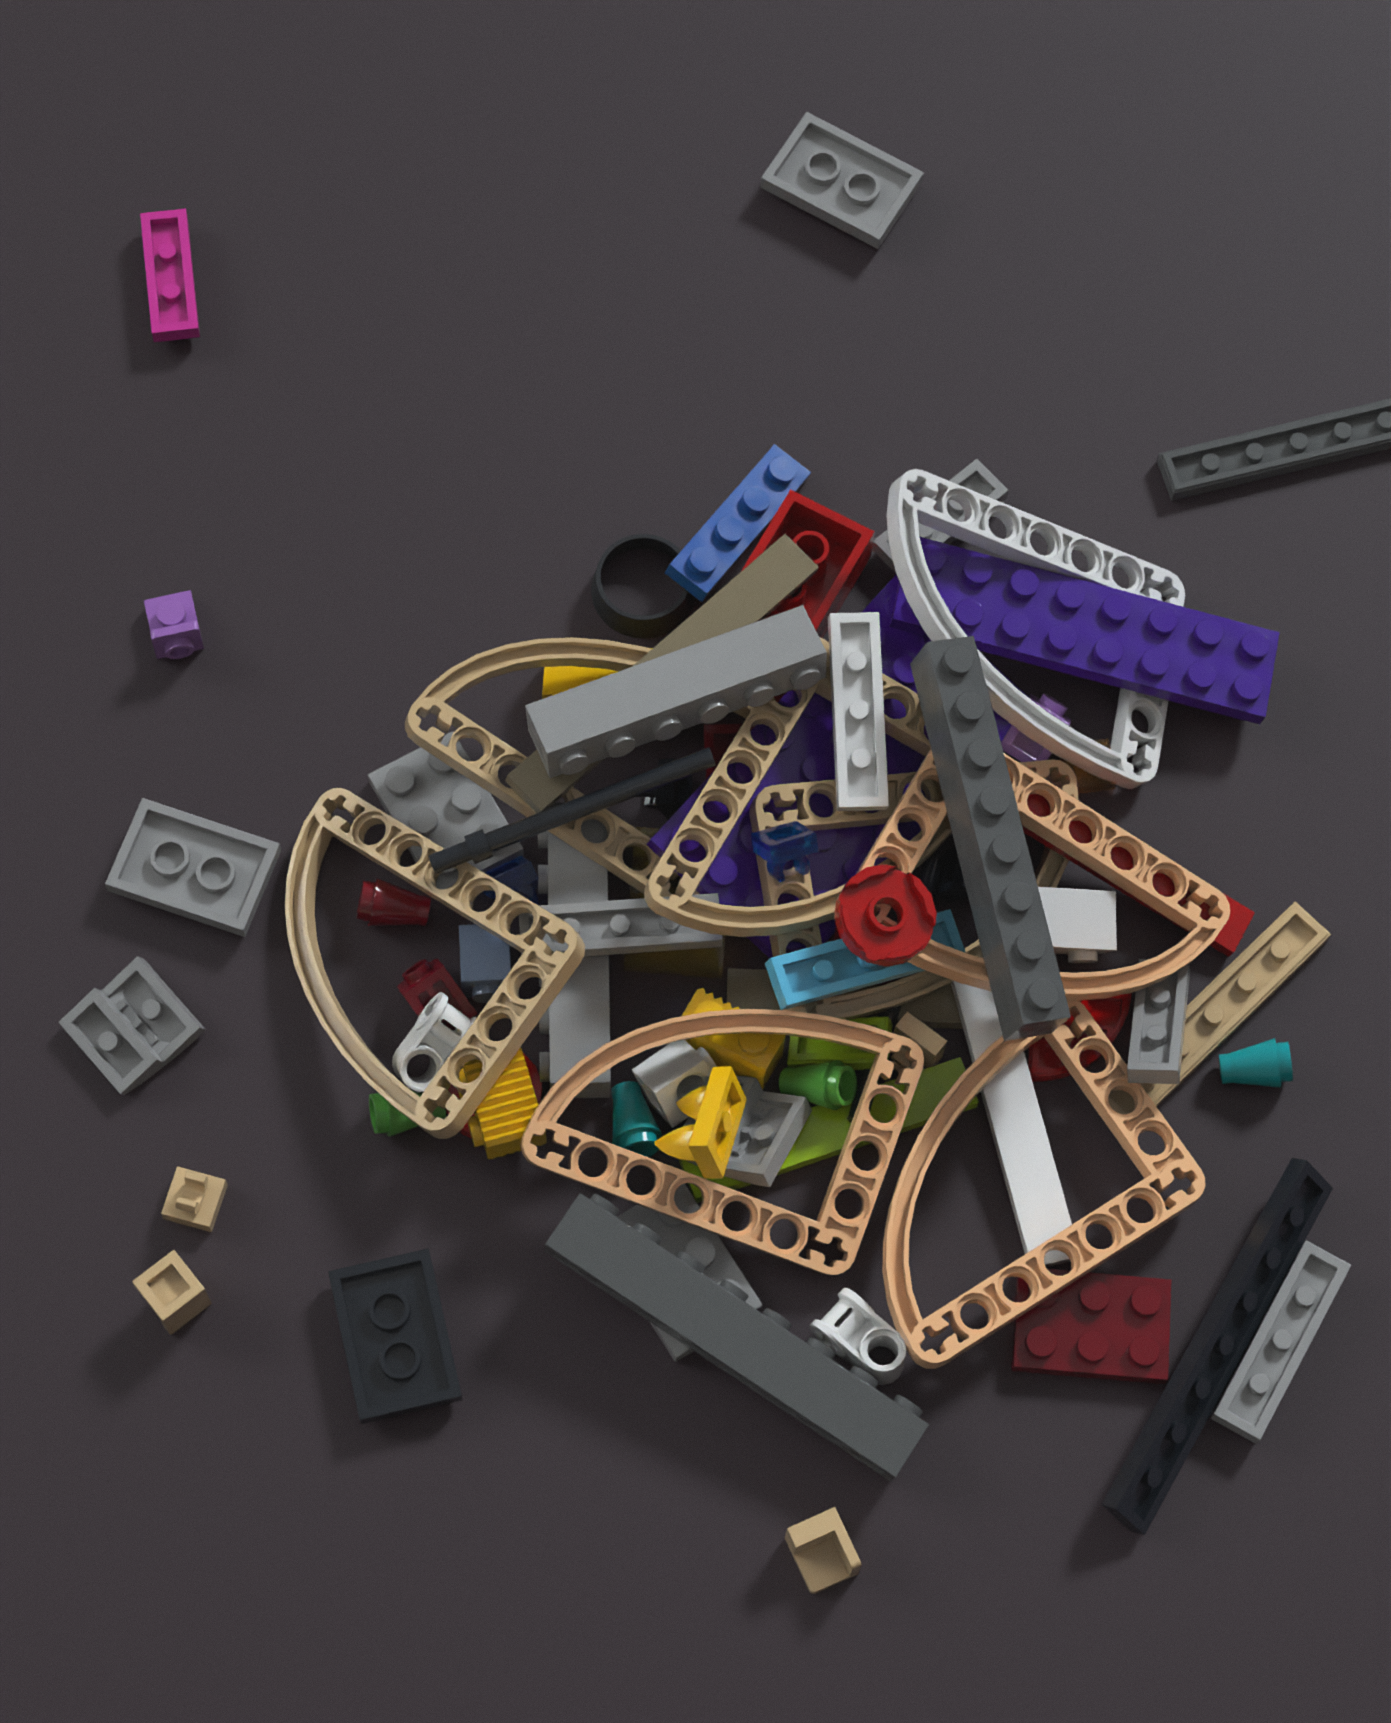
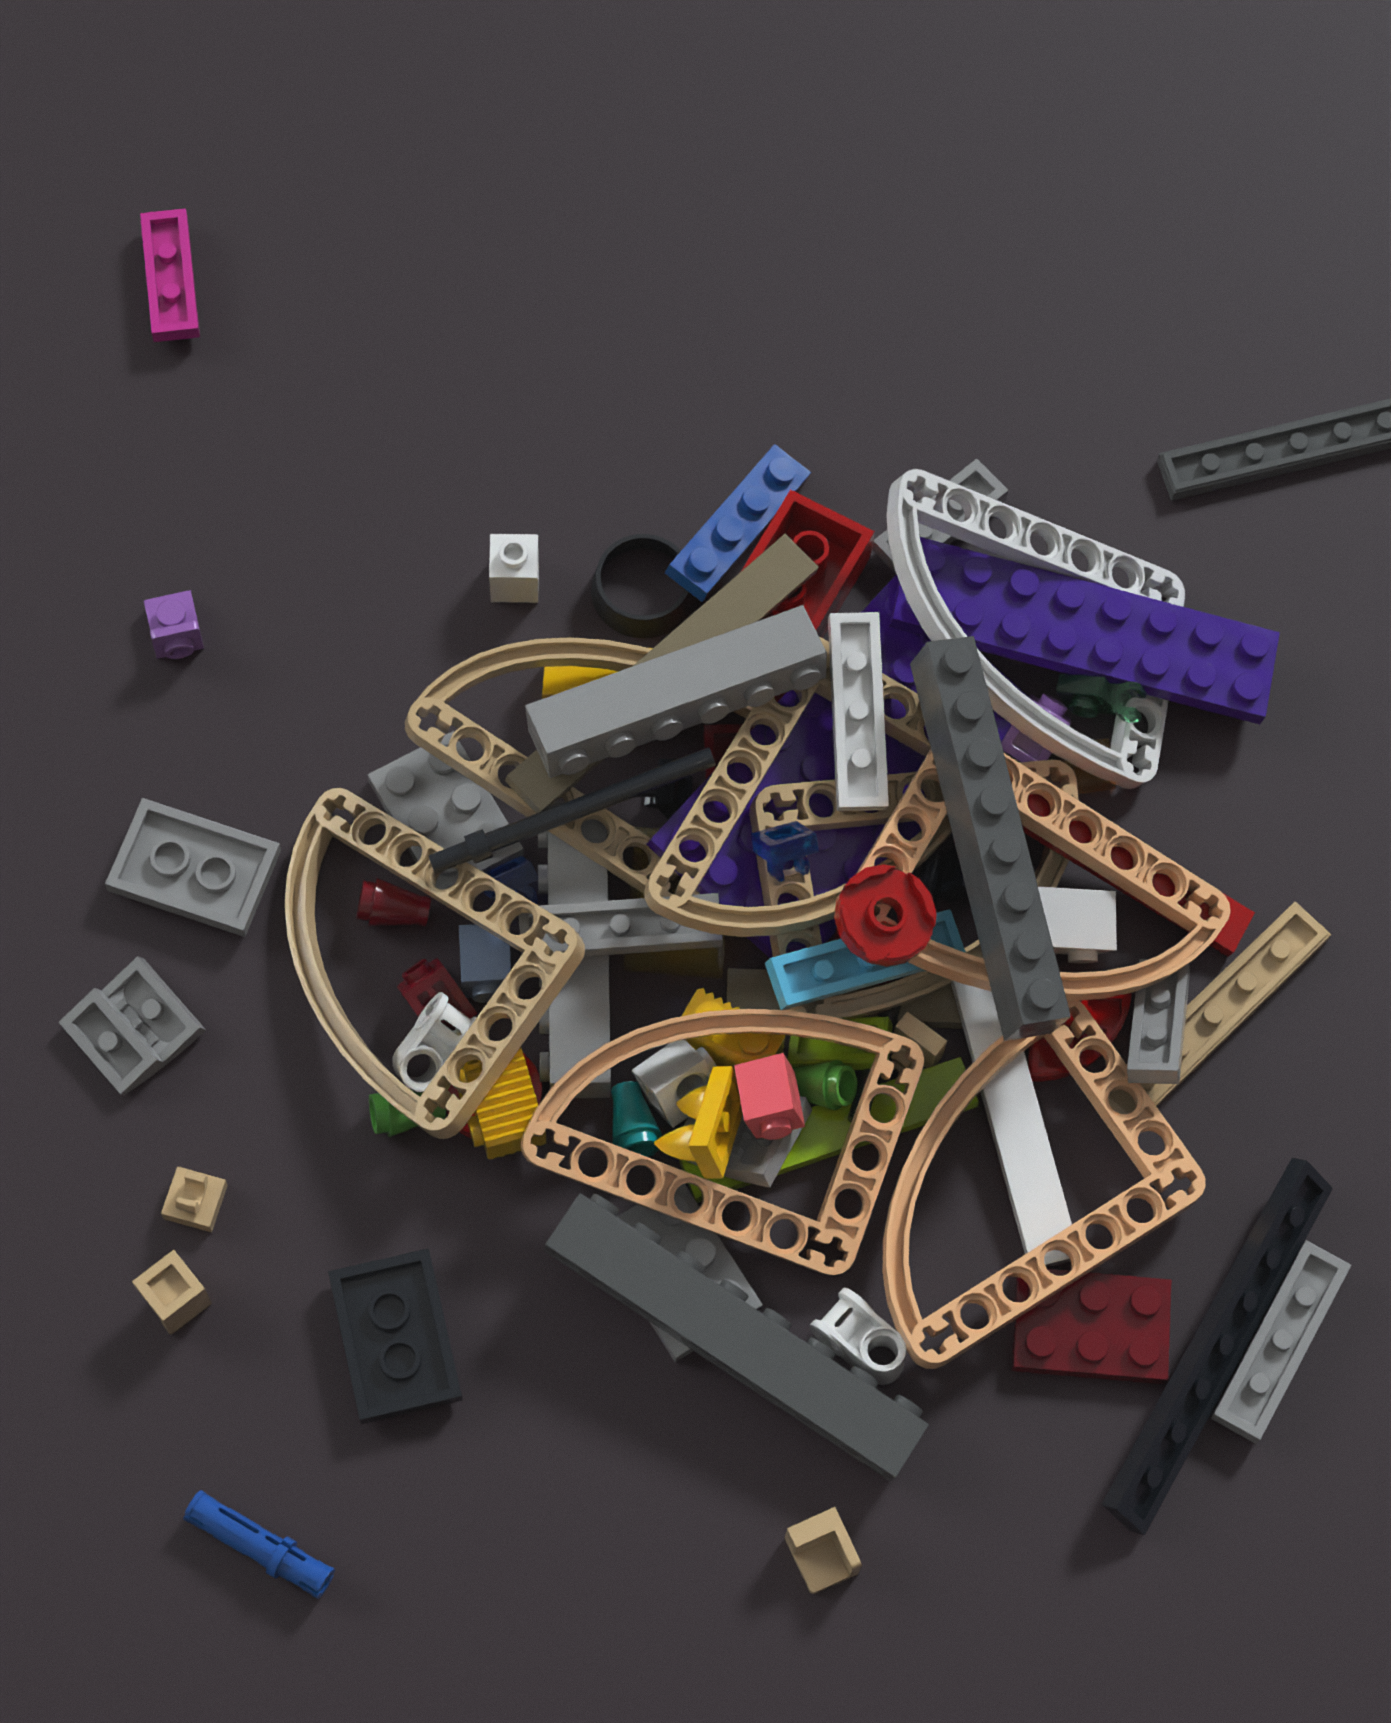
(277, 1555): none -> blue pin
(514, 568): none -> white brick
(769, 1097): none -> coral brick
(842, 180): light grey plate -> none
(1094, 695): none -> clear green plate
(1258, 1064): teal cone -> none

